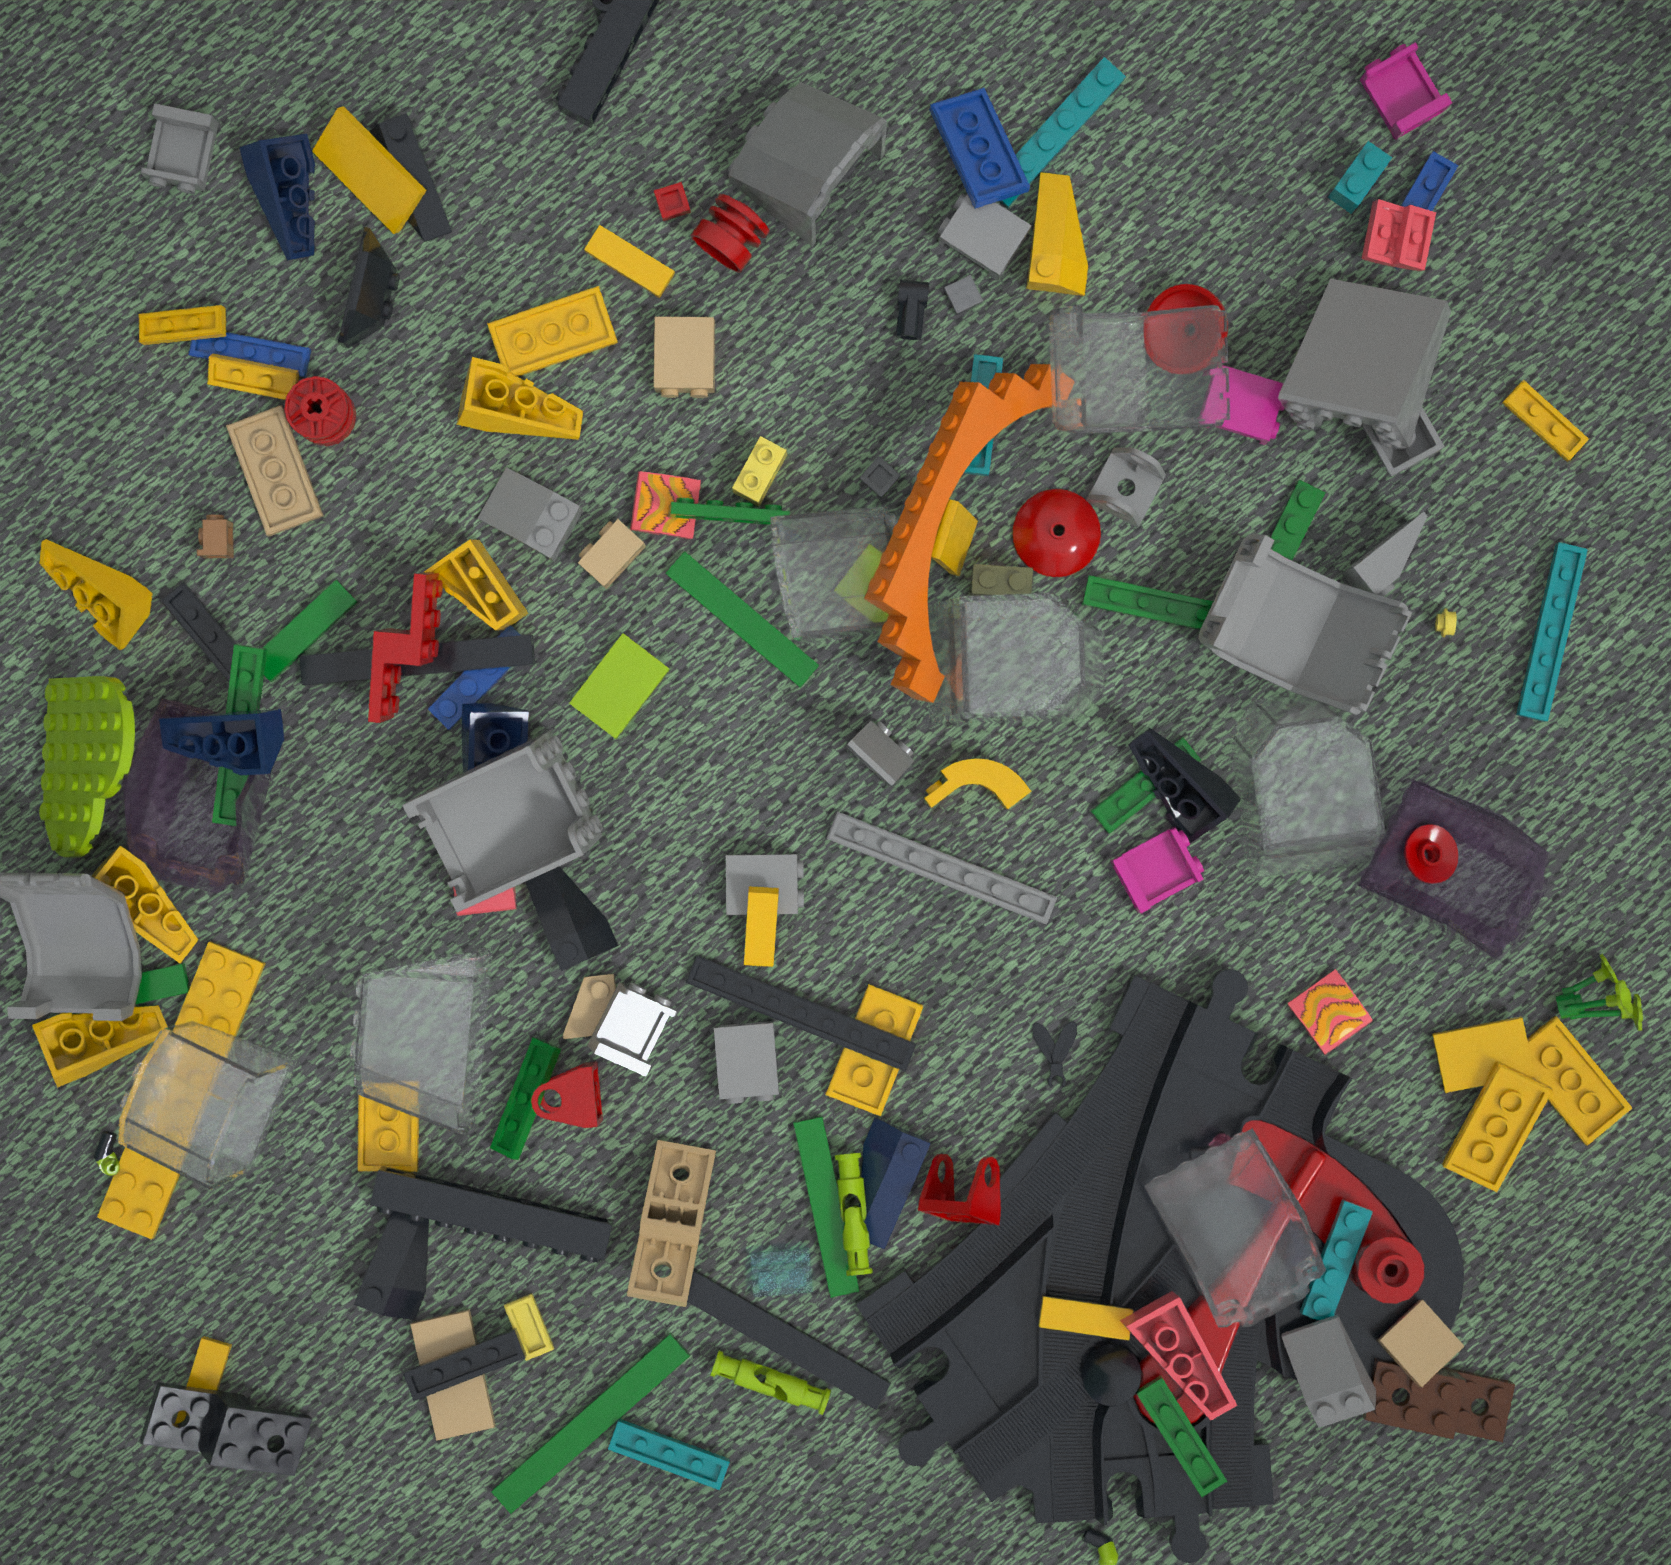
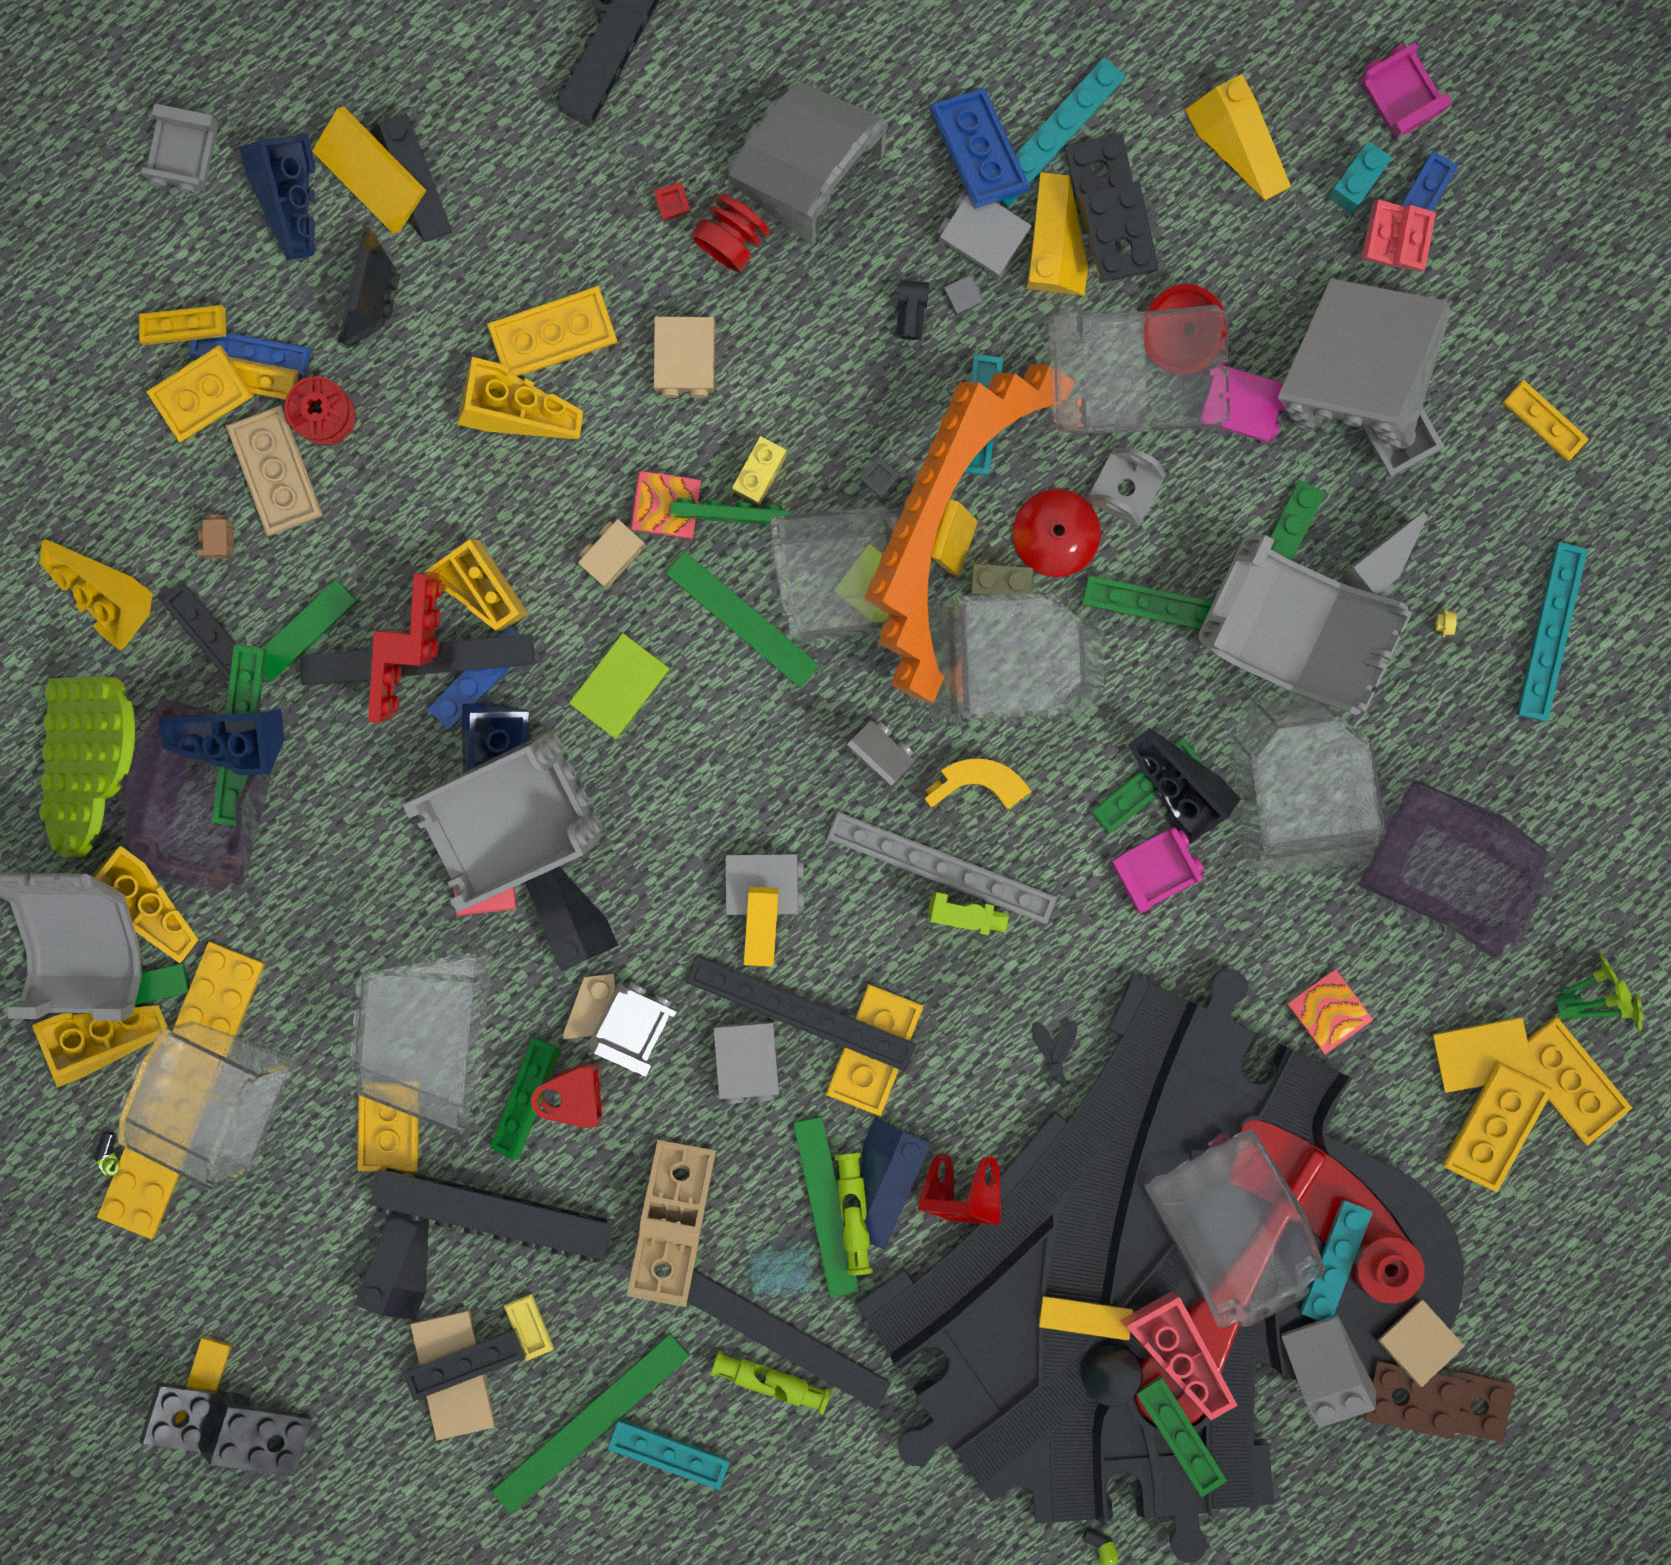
(200, 393): none -> yellow tile
(530, 514): light grey slope -> none
(629, 261): yellow tile -> none
(967, 915): none -> lime hips
(1111, 209): none -> black bracket
(1237, 132): none -> yellow wedge
(1441, 854): red dish -> none

